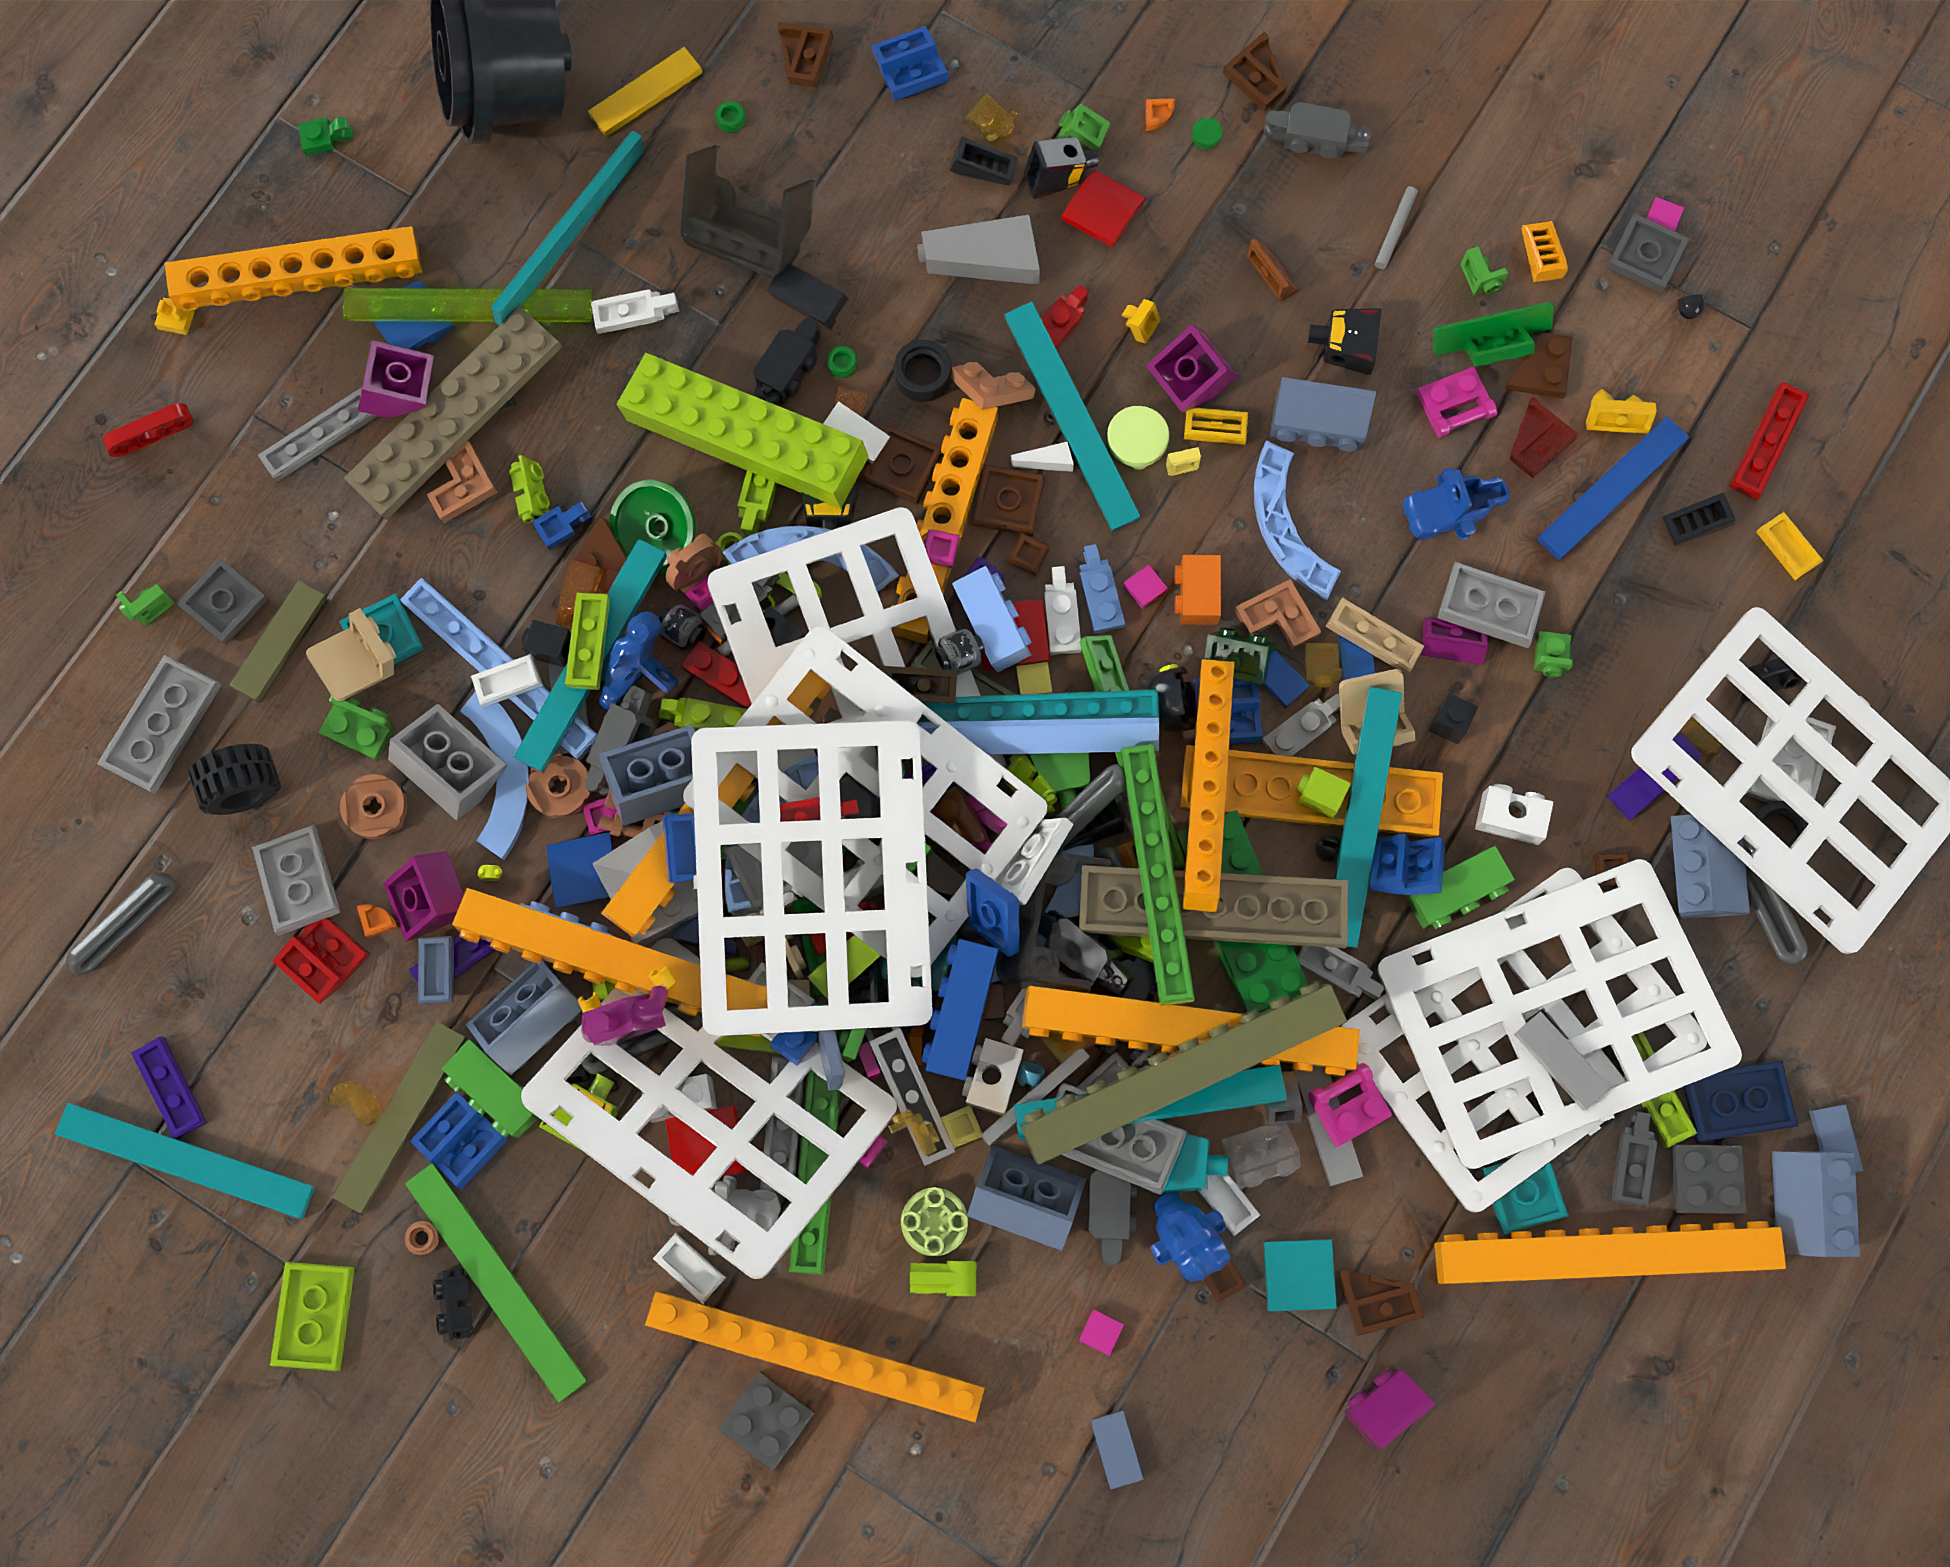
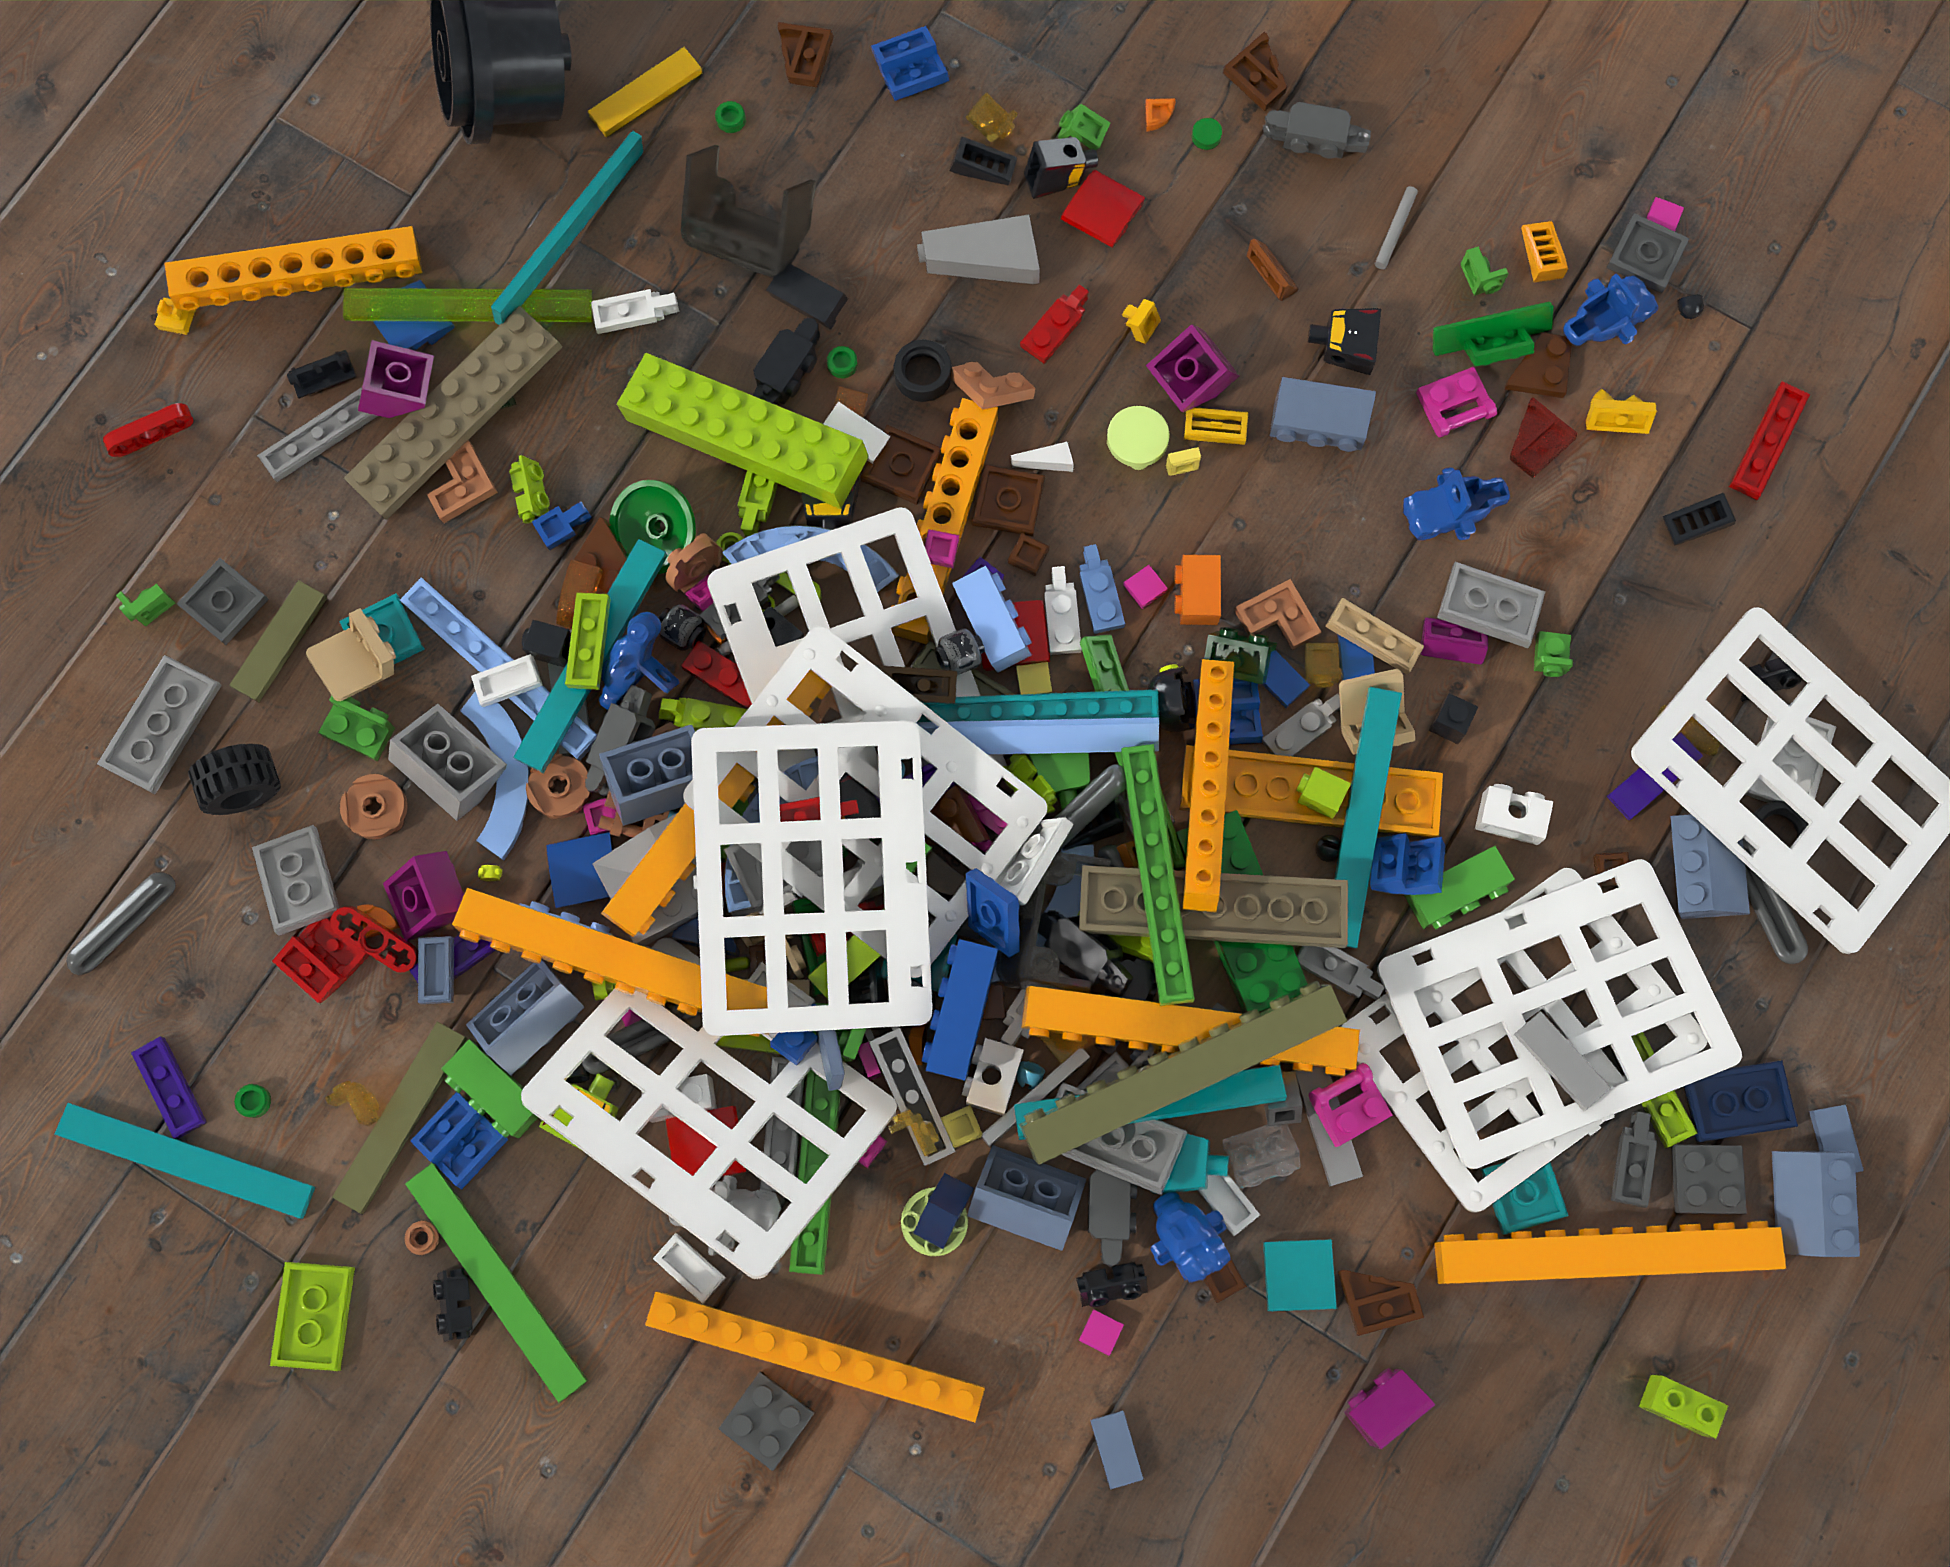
(252, 1101): none -> green tile
(320, 134): green plate -> none
(321, 374): none -> black hinge
(360, 942): none -> red beam
(627, 1016): magenta torso -> none
(680, 847): blue tile -> none
(943, 1210): none -> dark blue slope
(952, 1278): lime piece -> none
(1072, 417): teal tile -> none
(1128, 1284): none -> black hinge
(1279, 528): light blue tile -> none
(1611, 311): none -> blue piece
(1612, 488): blue tile -> none
(1683, 1406): none -> lime brick
(1789, 546): yellow tile -> none

